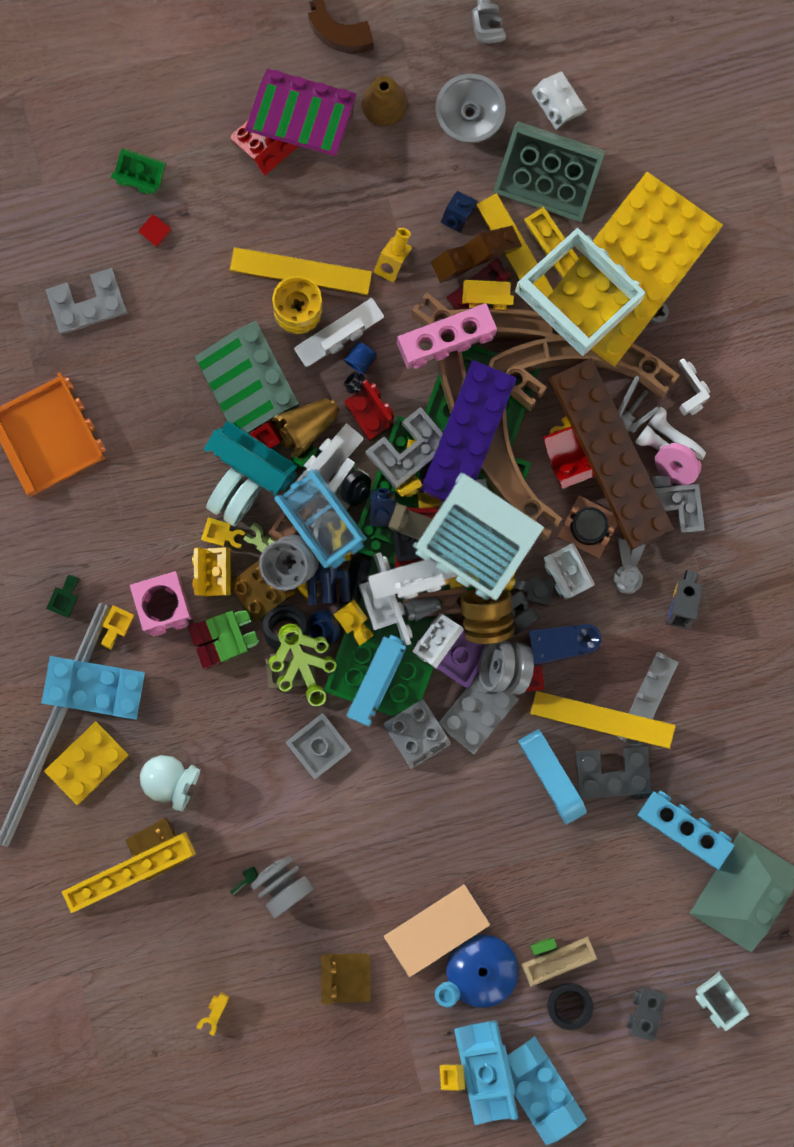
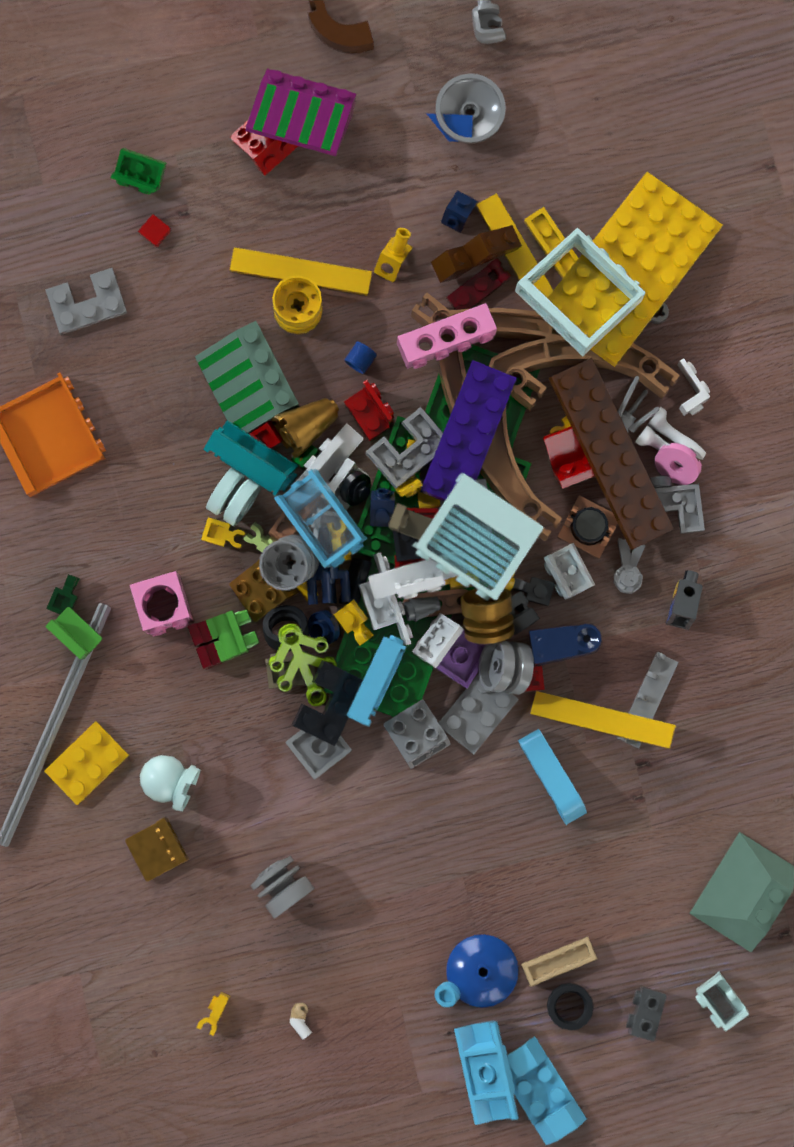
(74, 633): none -> bright green panel
(93, 687): medium azure piece -> none
(116, 623): yellow plate -> none
(128, 872): yellow plate -> none
(212, 572): yellow bracket -> none
(250, 876): dark green hand -> none
(297, 1020): none -> arm
(332, 721): none -> black plate
(339, 332): white bracket -> none
(345, 978): pearl gold bracket -> none
(354, 382): black plate -> none
(384, 101): pearl gold cone -> none
(436, 930): light nougat tile -> none
(452, 1077): yellow plate -> none
(457, 123): none -> blue sticker
(488, 292): yellow bracket -> none
(543, 946): bright green tile -> none
(549, 171): sand green slope -> none
(558, 99): white bracket -> none
(599, 784): dark grey plate -> none
(721, 842): medium azure brick -> none

